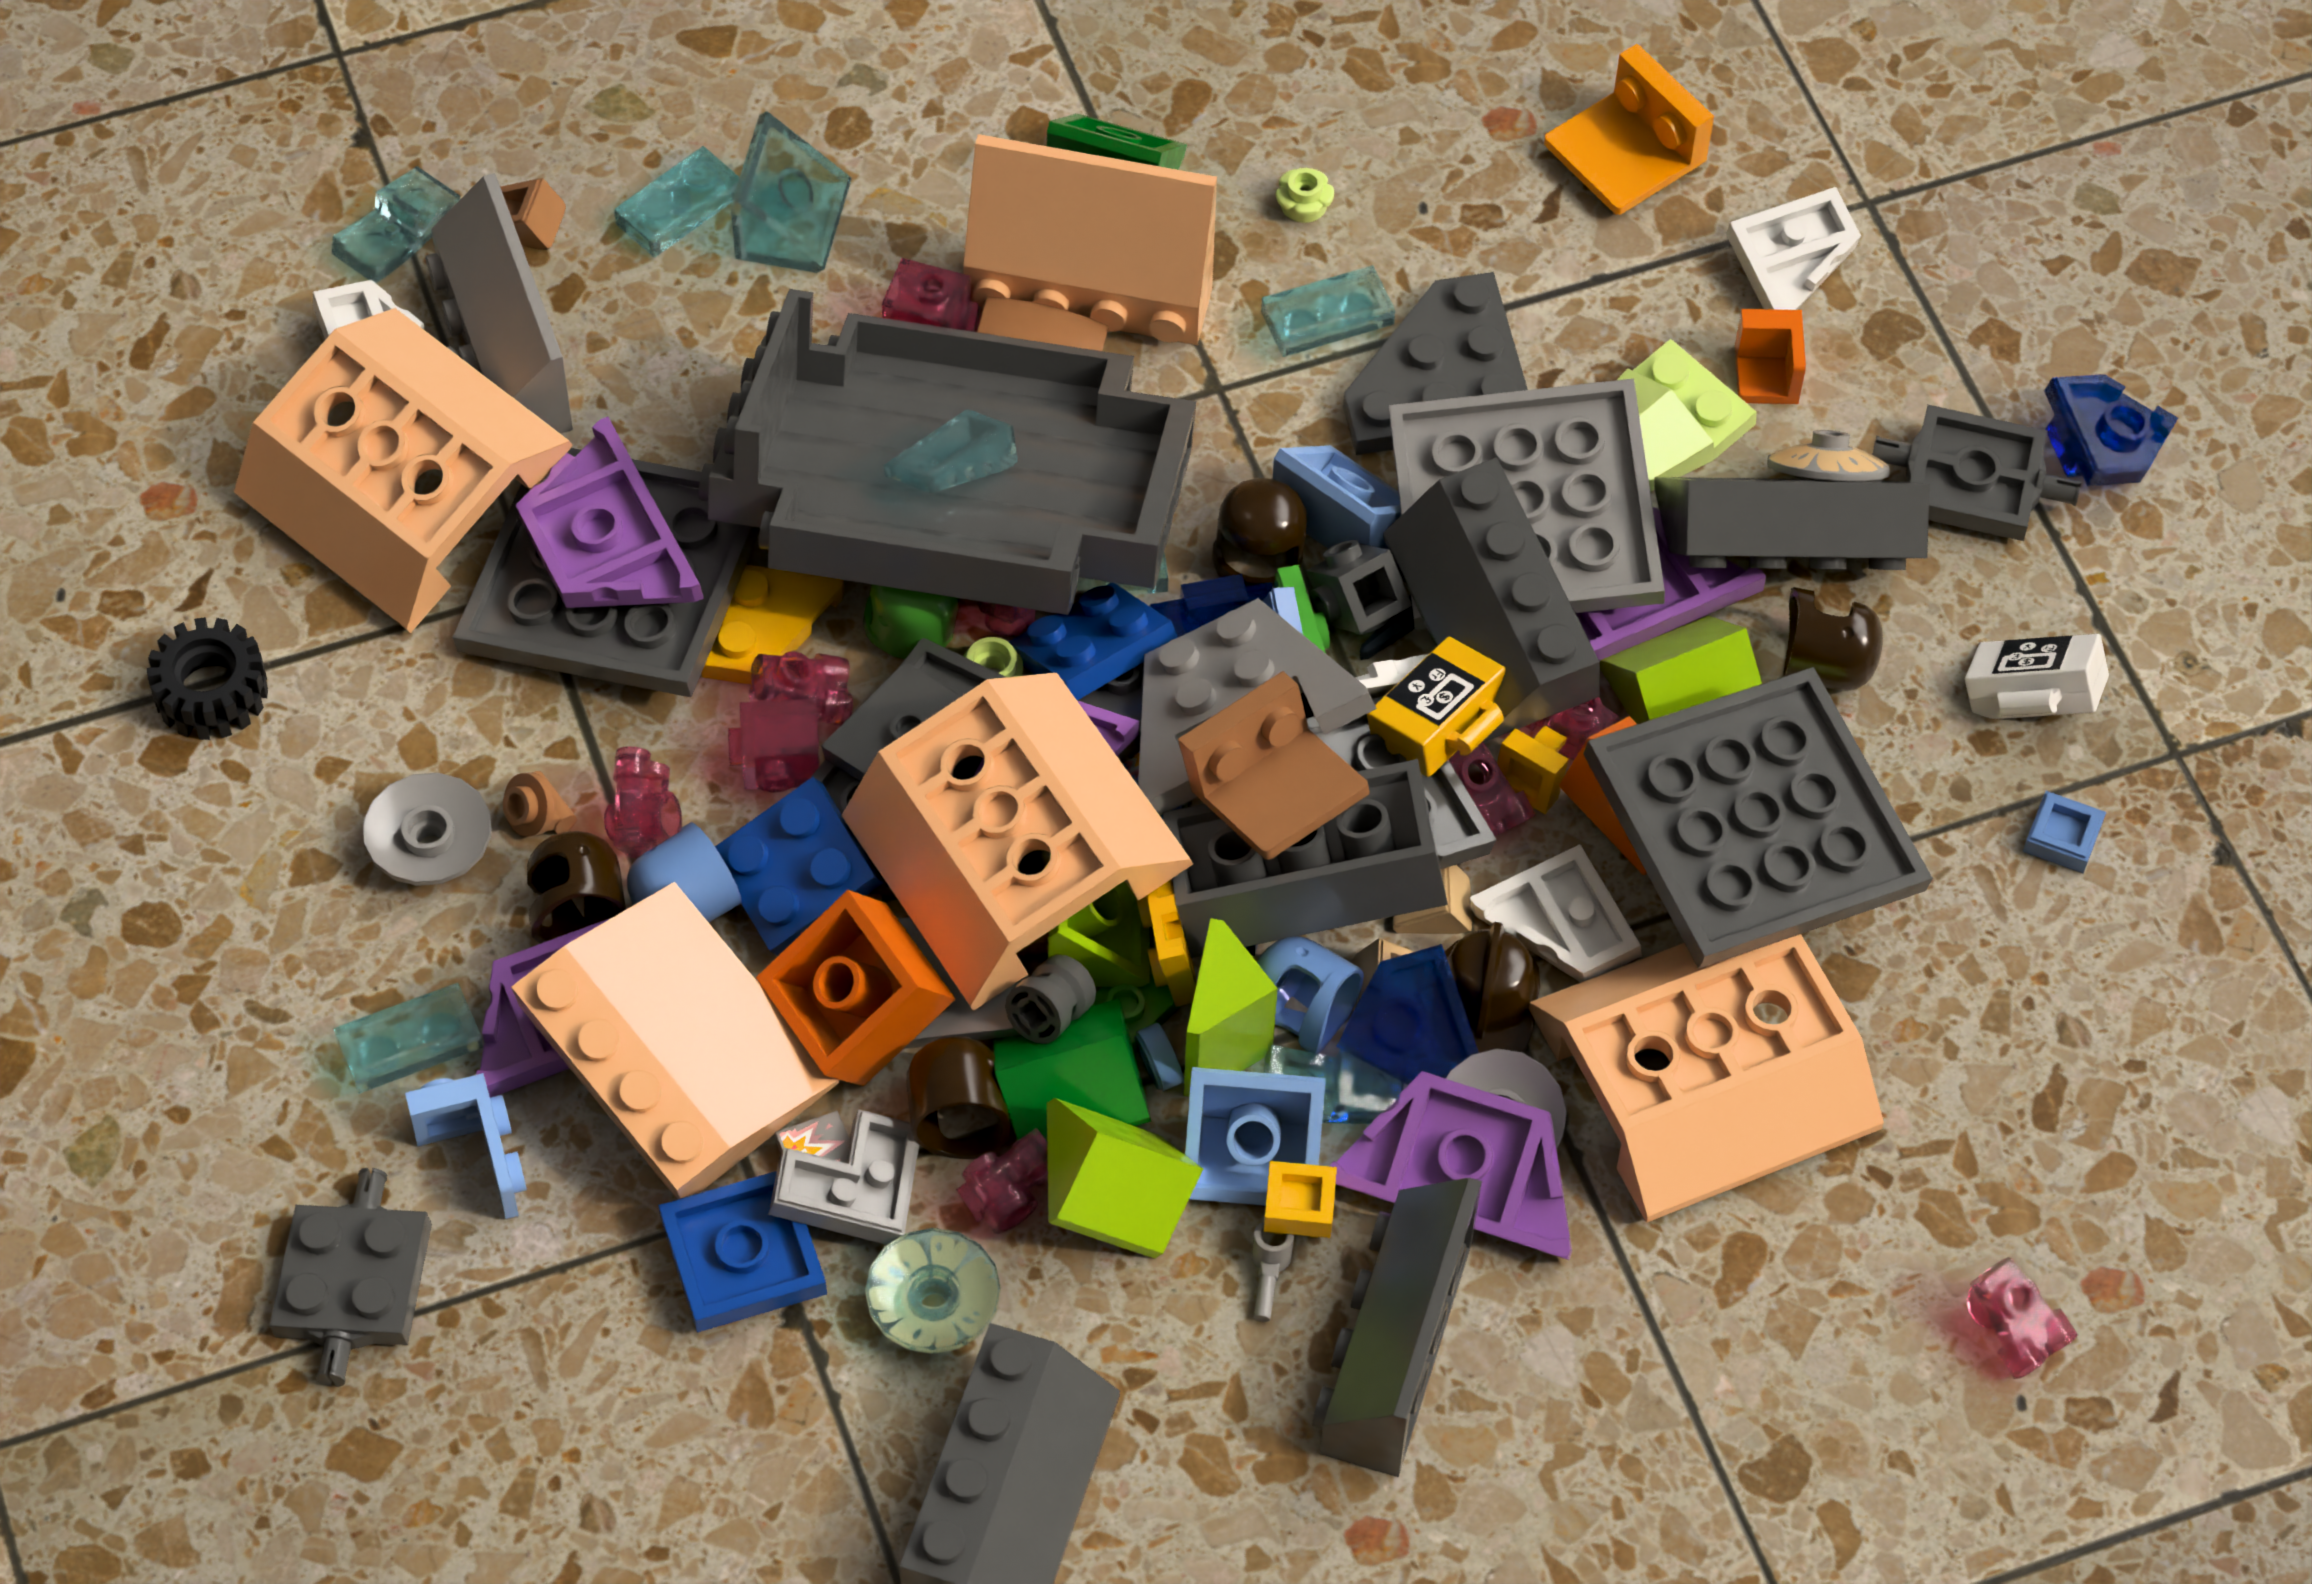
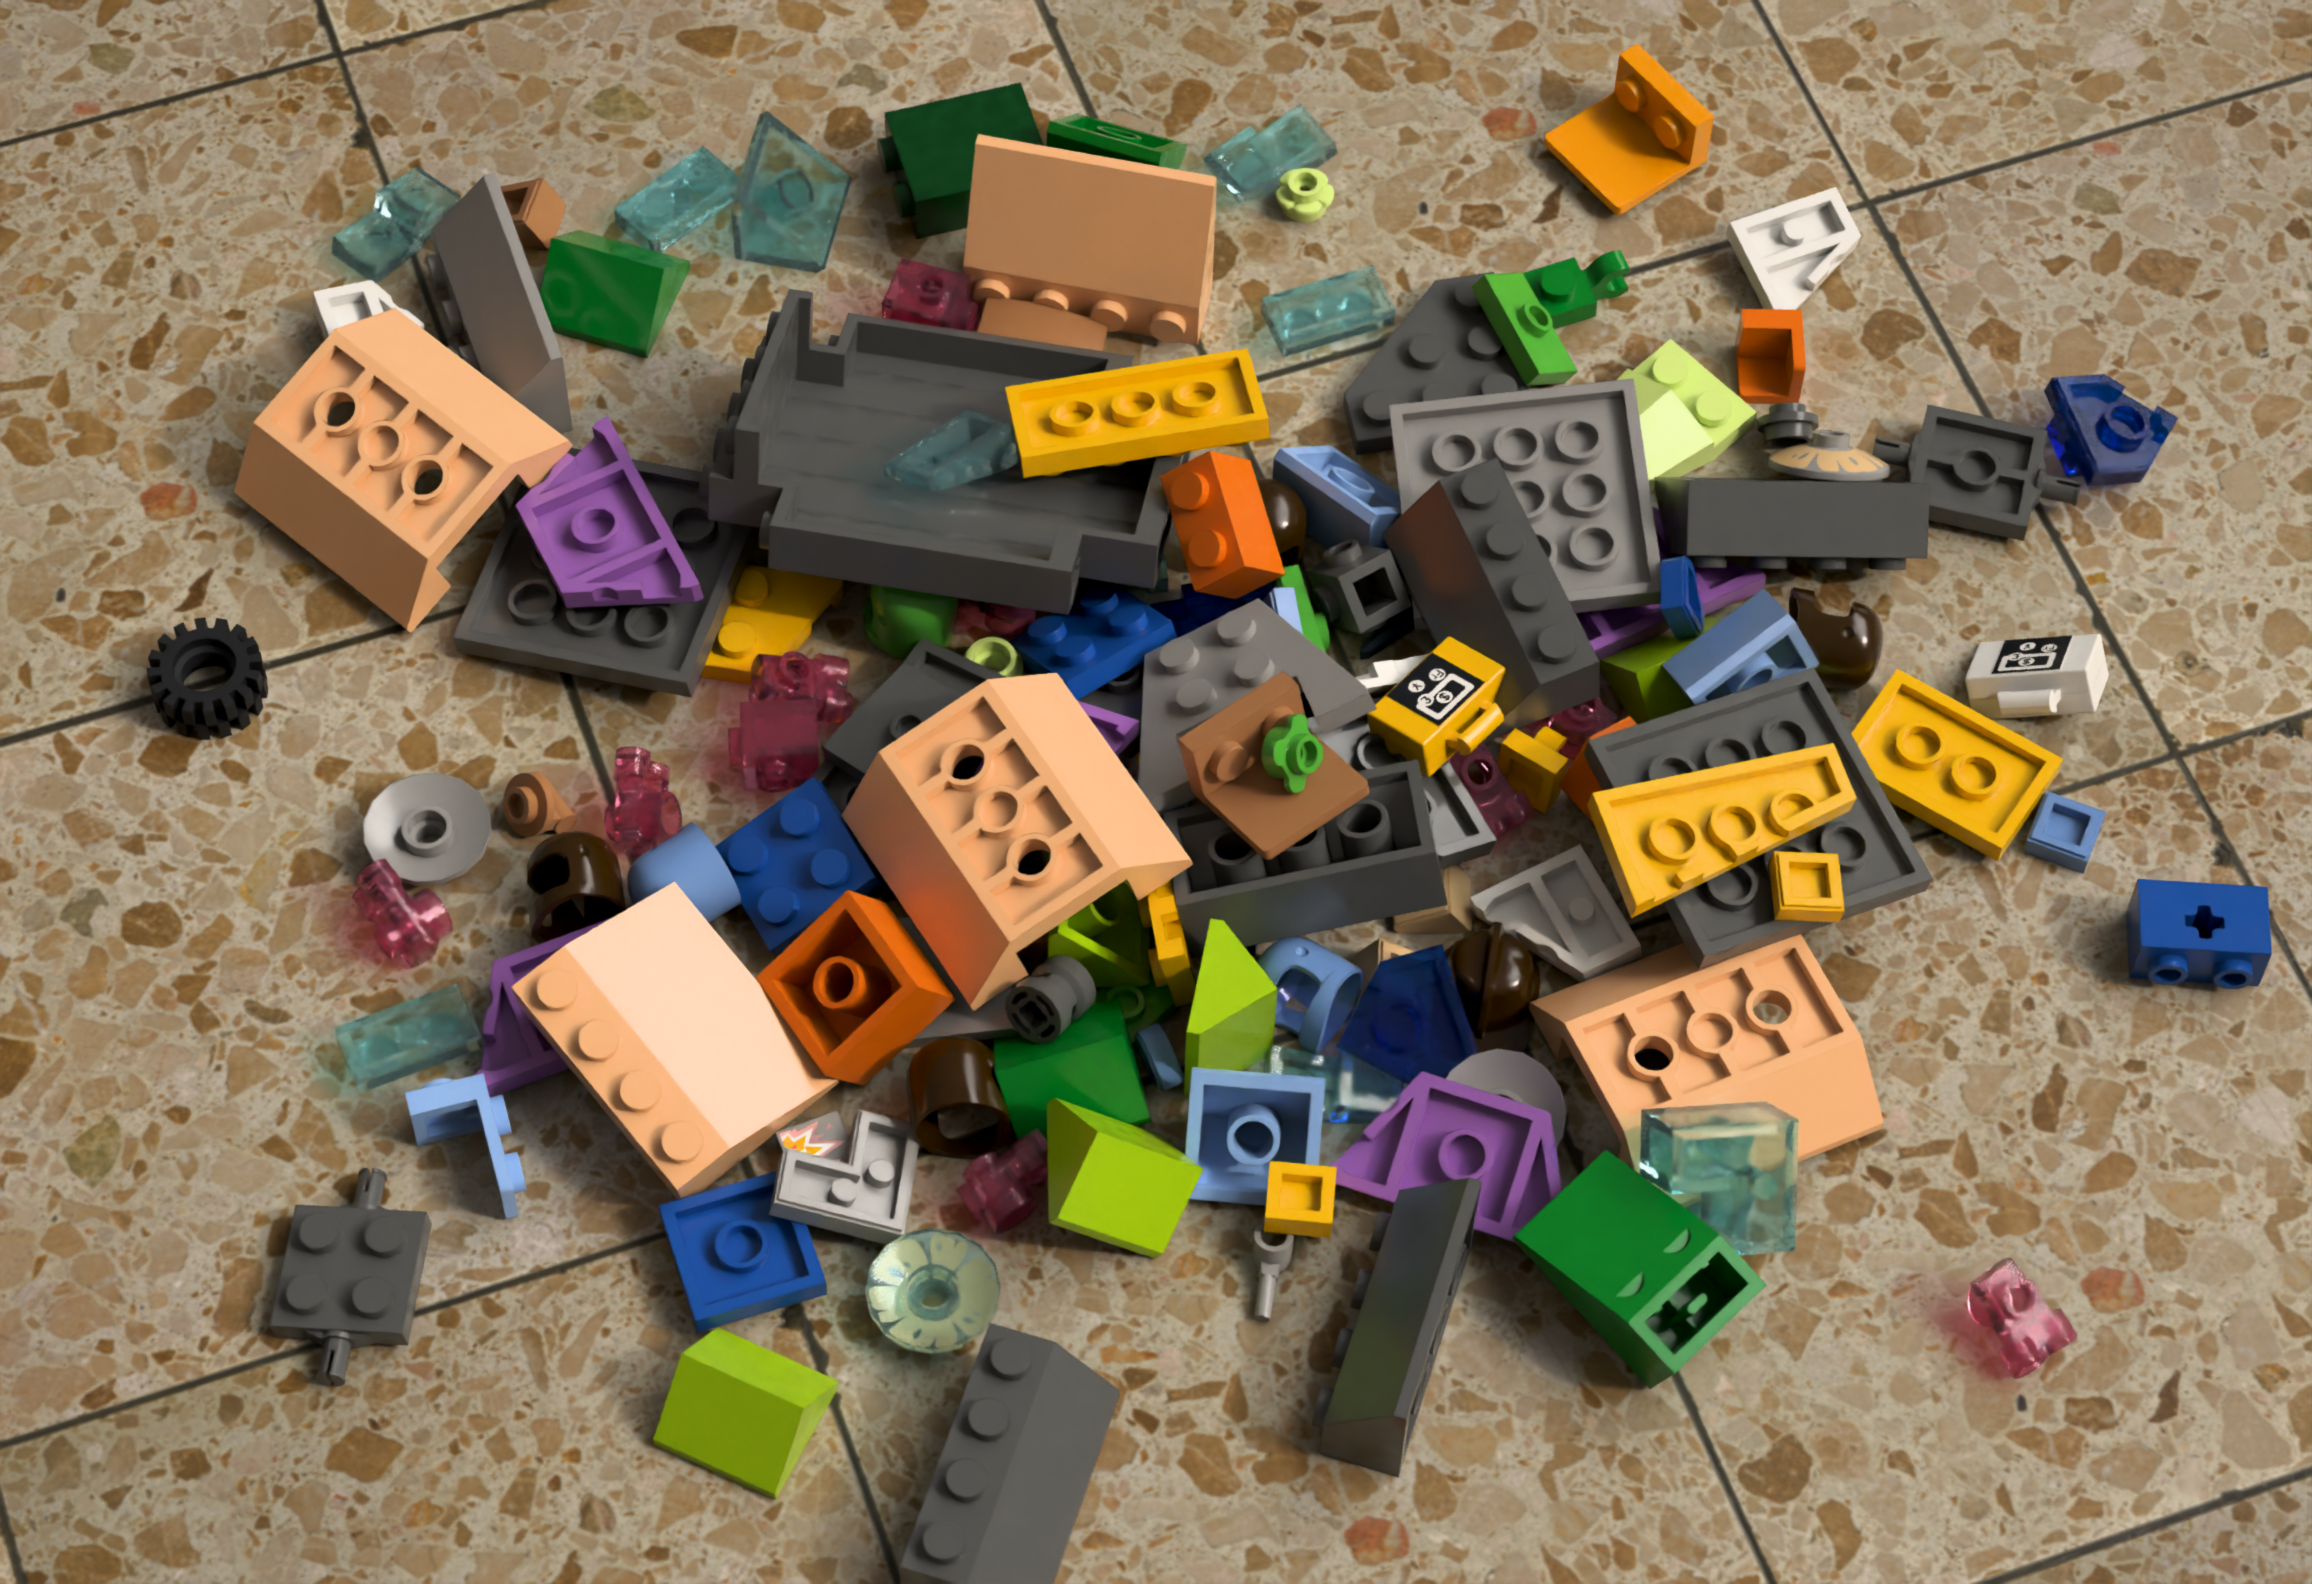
(403, 923): none -> clear pink plate
(609, 291): none -> green slope
(742, 1410): none -> lime slope
(934, 150): none -> dark green brick
(1137, 413): none -> yellow plate
(1222, 525): none -> orange brick
(1254, 162): none -> clear light blue slope
(1291, 753): none -> bright green plate
(1524, 328): none -> bright green plate
(1572, 292): none -> green plate
(1638, 1267): none -> green slope
(1680, 597): none -> blue tile
(1705, 822): none -> yellow wing
(1738, 1160): none -> clear light blue brick
(1741, 651): none -> light blue slope
(1787, 425): none -> dark grey plate
(1806, 886): none -> yellow tile
(1953, 764): none -> yellow plate
(2198, 933): none -> blue brick

